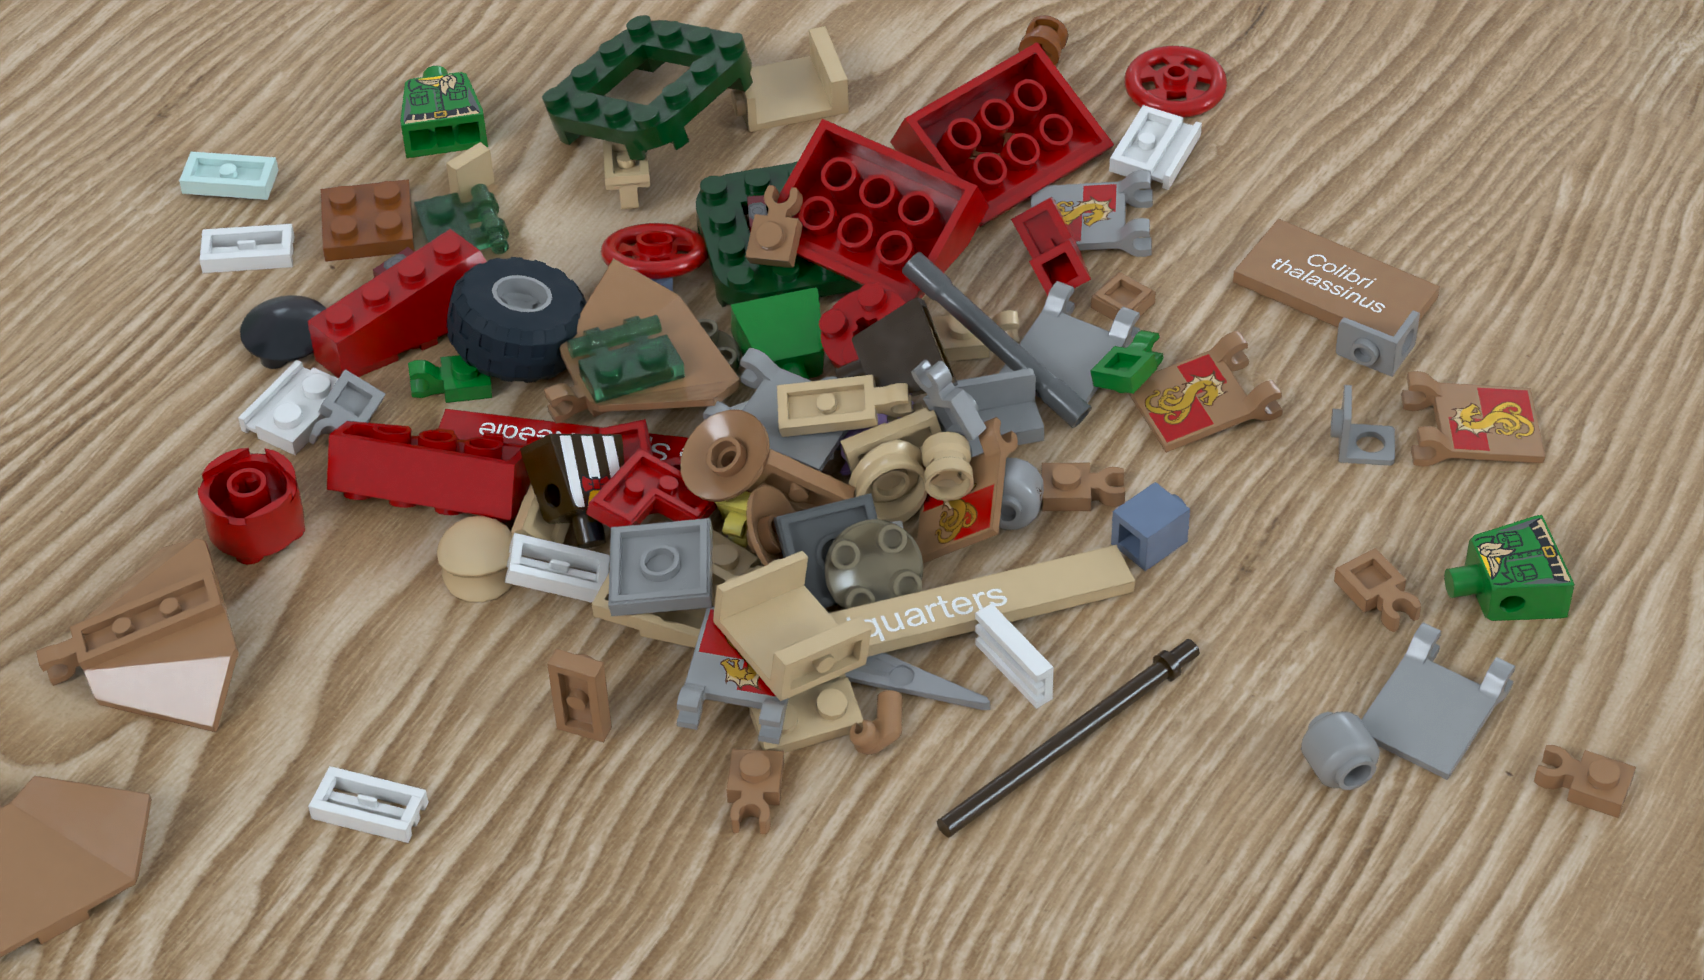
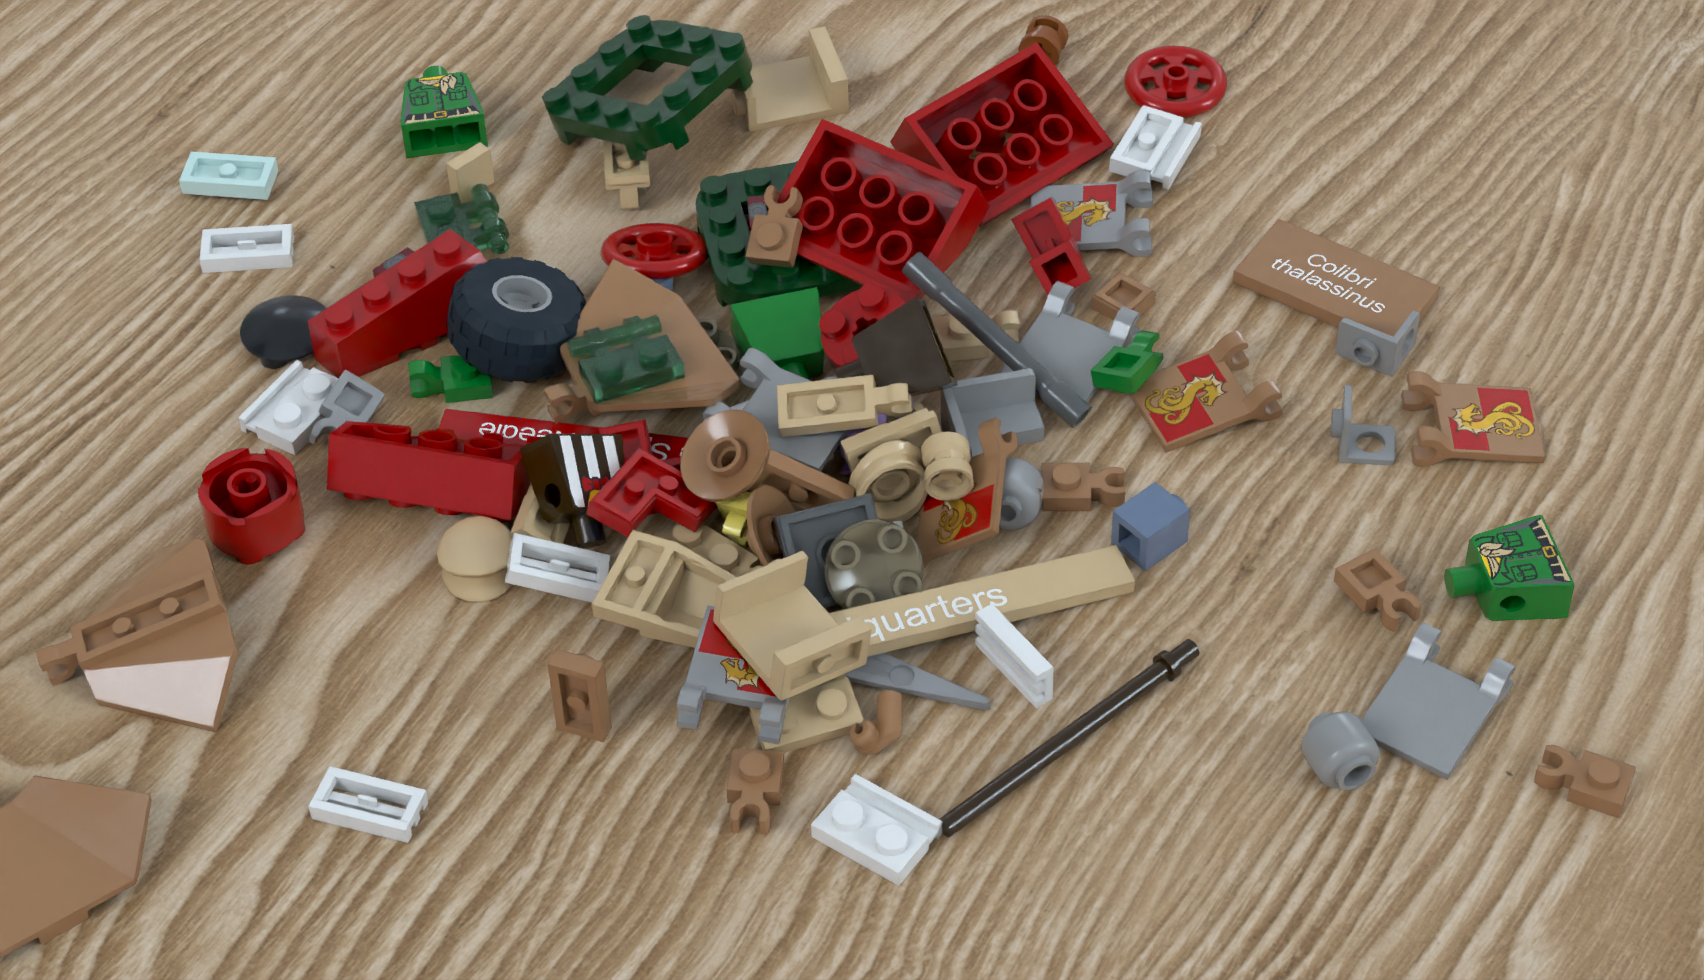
(366, 220): dark orange plate -> none
(660, 567): light grey tile -> none
(876, 829): none -> white plate
(953, 406): light grey plate -> none

